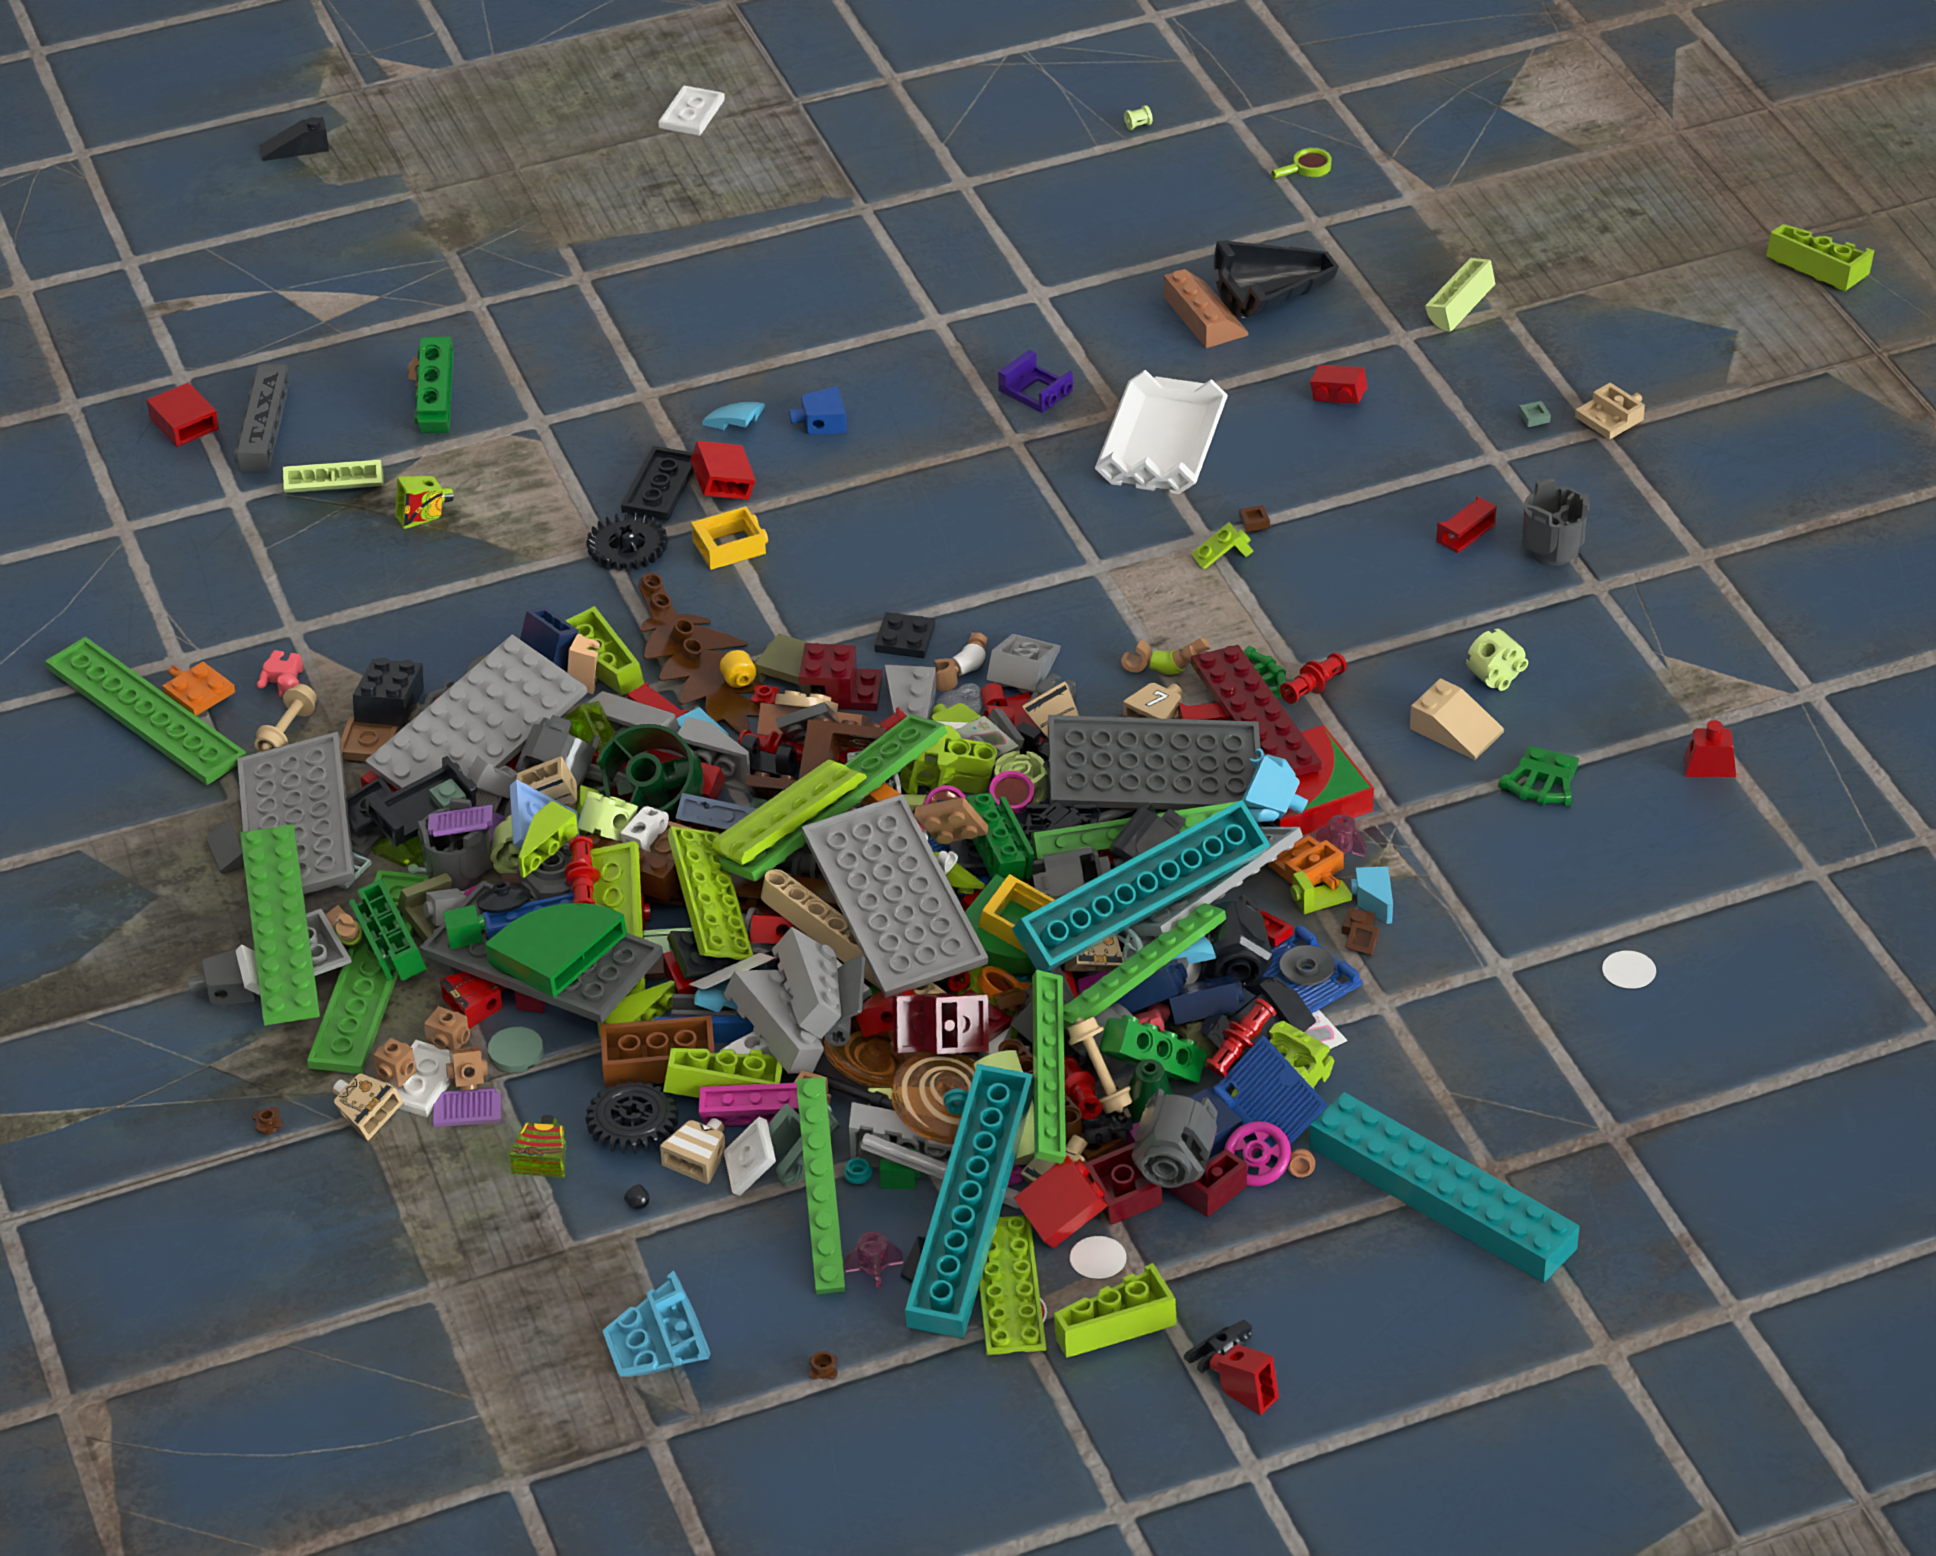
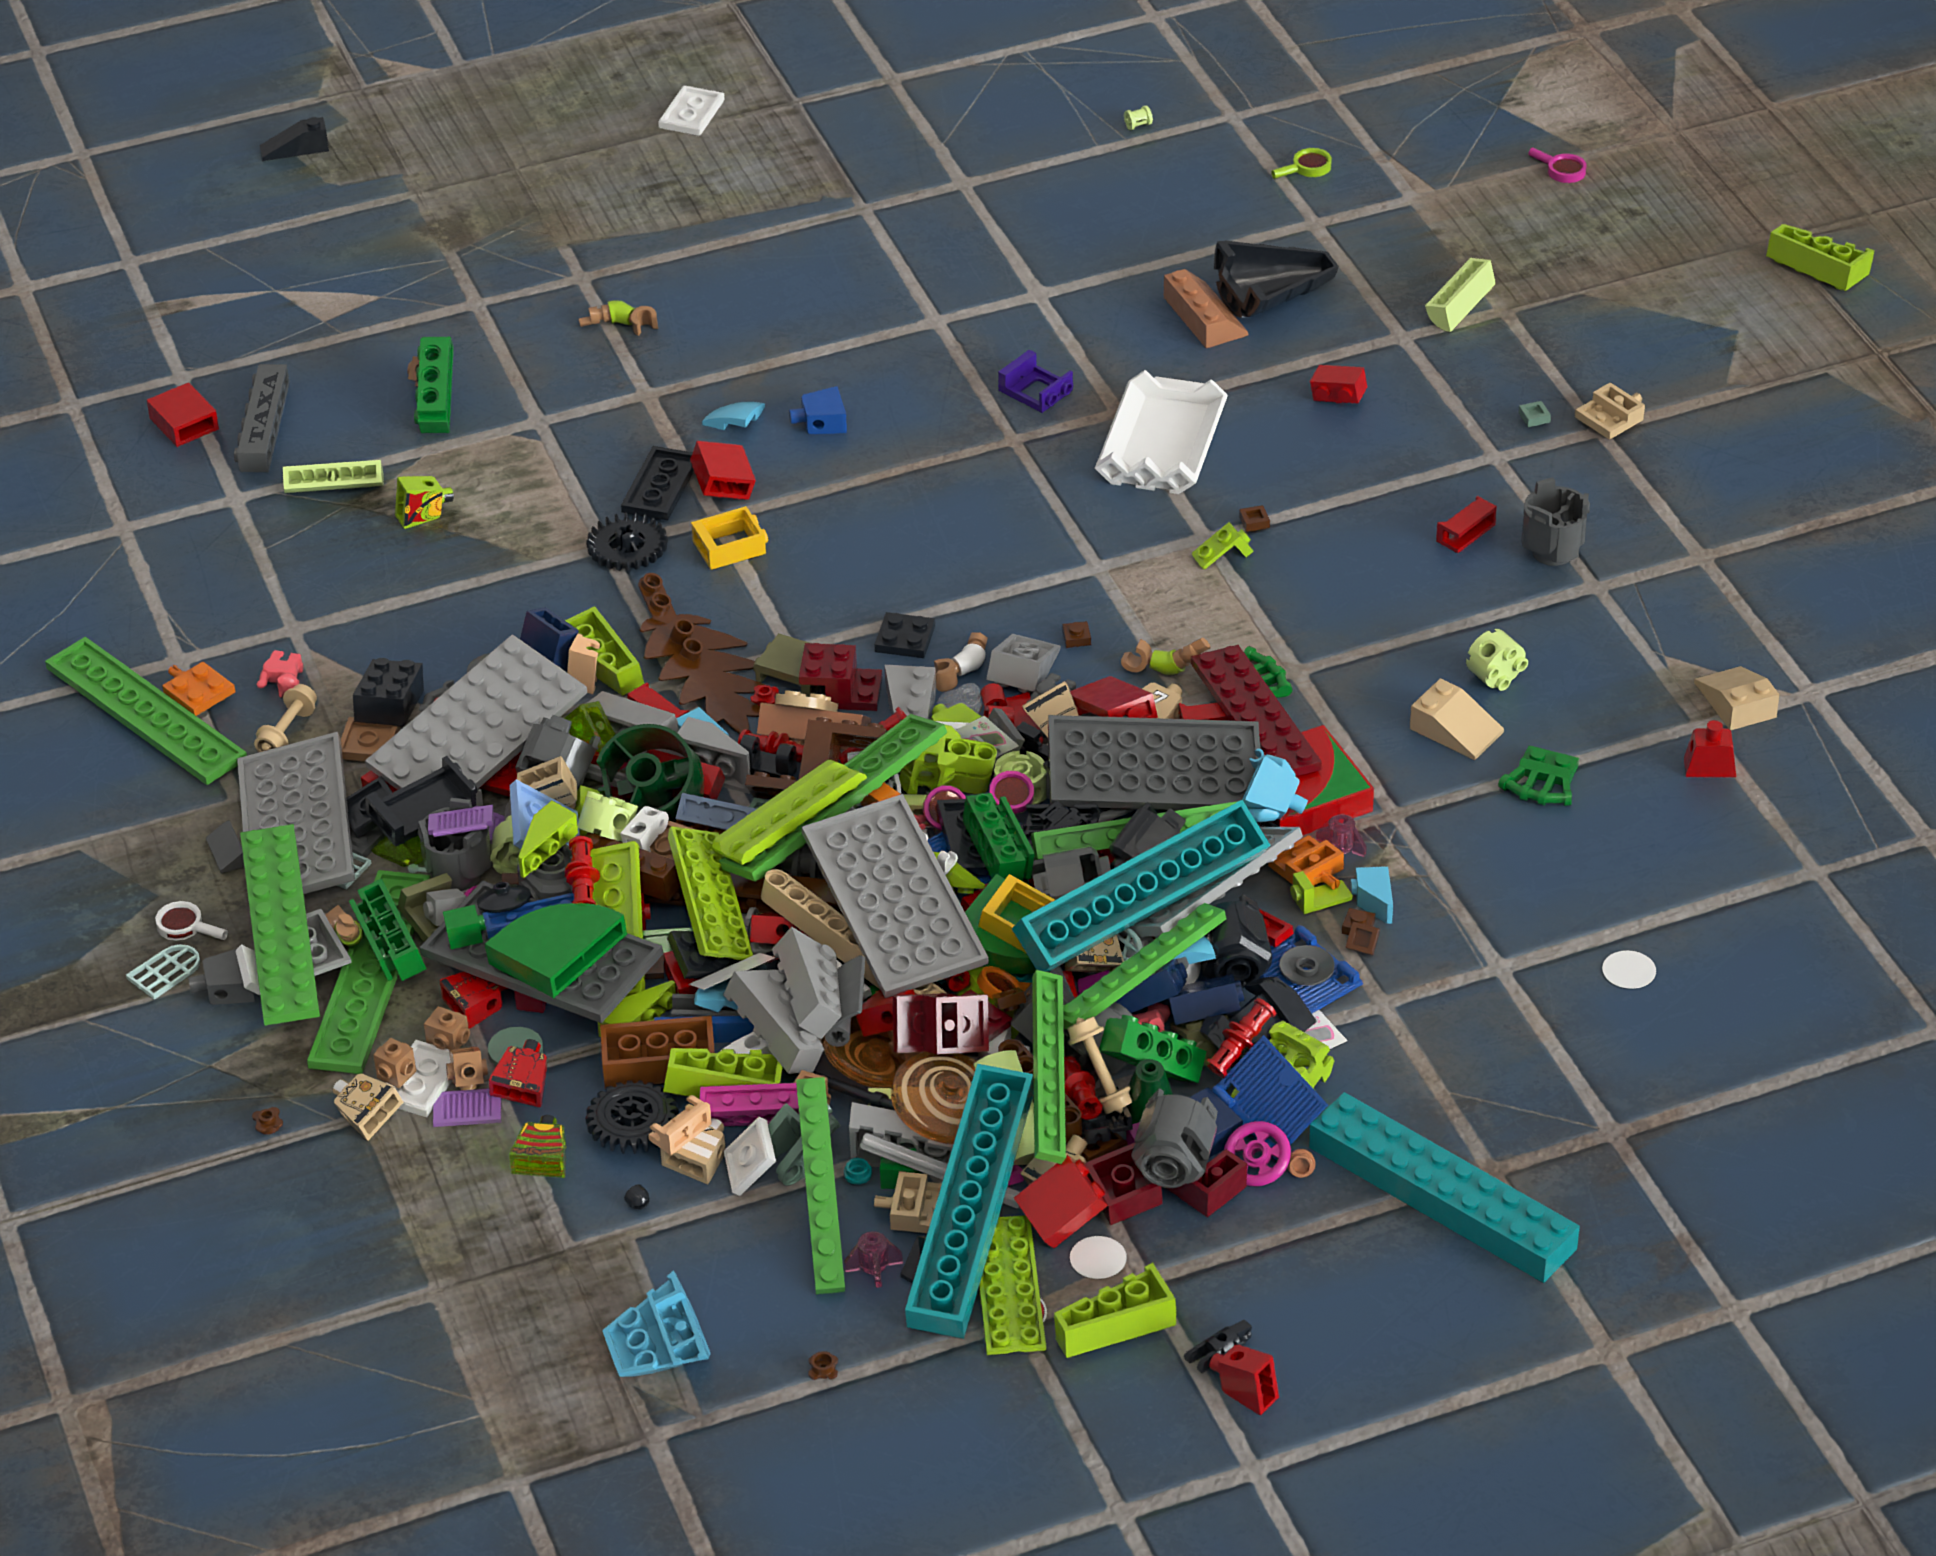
(164, 953): none -> light aqua window
(183, 920): none -> piece
(444, 792): sand green plate -> none
(491, 782): light grey piece -> none
(520, 1074): none -> red torso
(620, 312): none -> medium nougat piece
(682, 1127): none -> light nougat hinge
(737, 668): yellow head -> none
(795, 724): dark grey plate -> none
(911, 1203): none -> tan plate
(951, 820): medium nougat plate -> none
(955, 1100): teal plate -> none
(1076, 634): none -> reddish brown plate
(1114, 699): none -> red panel
(1313, 677): red piece -> none
(1562, 167): none -> dark pink piece
(1740, 696): none -> tan slope

